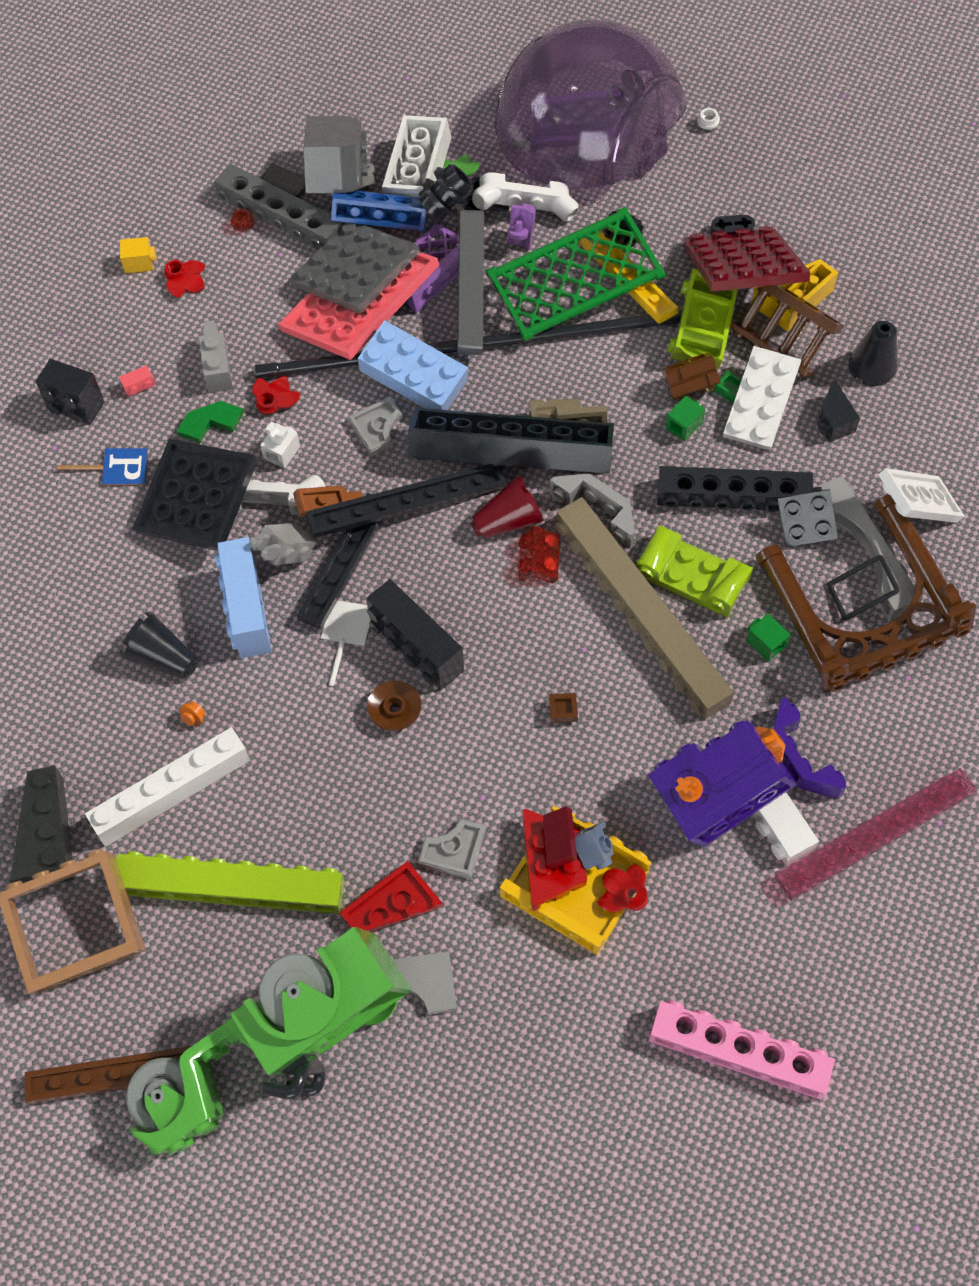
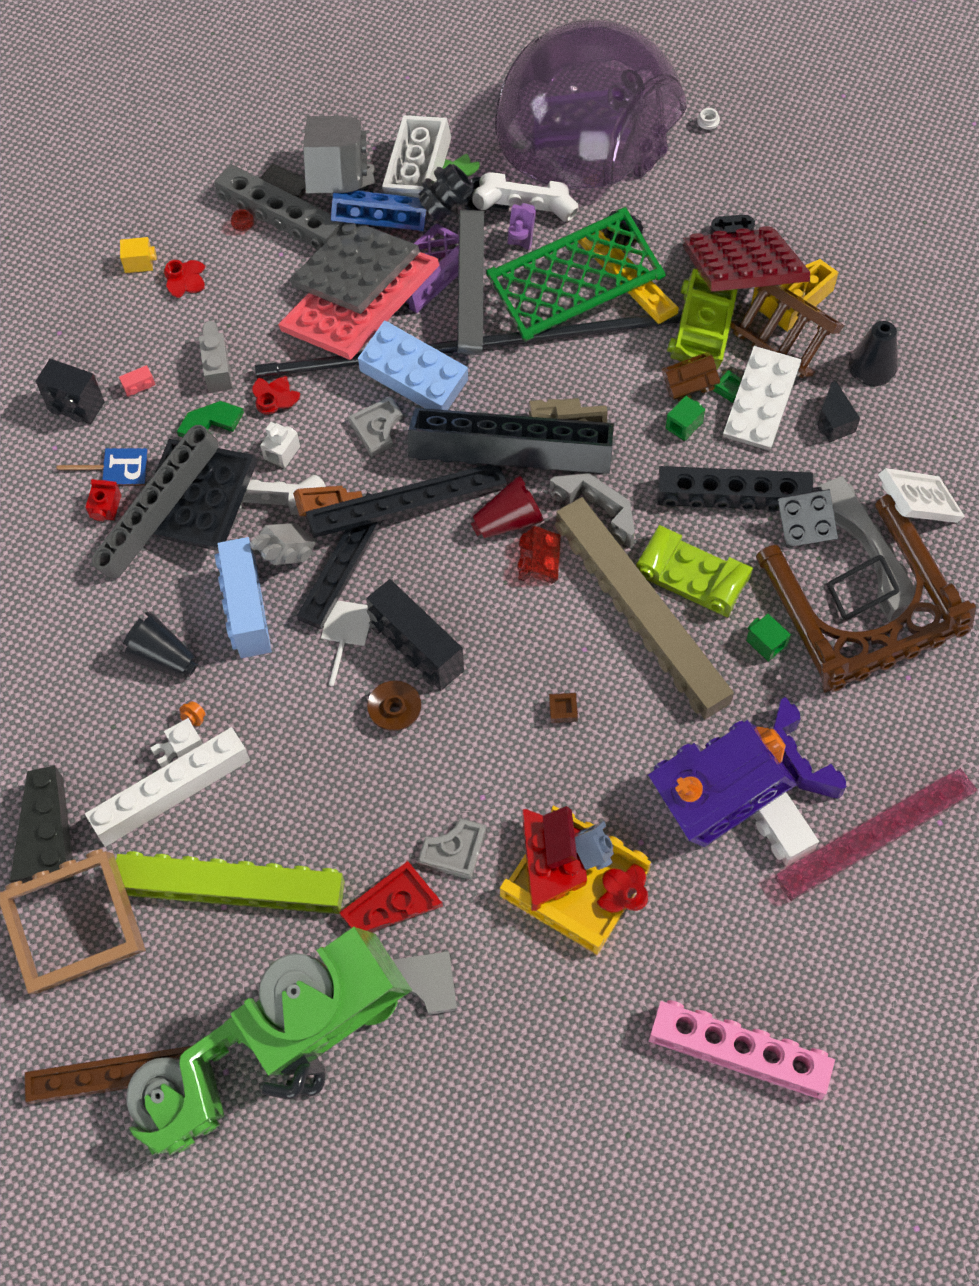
(103, 500): none -> red brick
(155, 502): none -> dark grey beam
(181, 740): none -> white brick

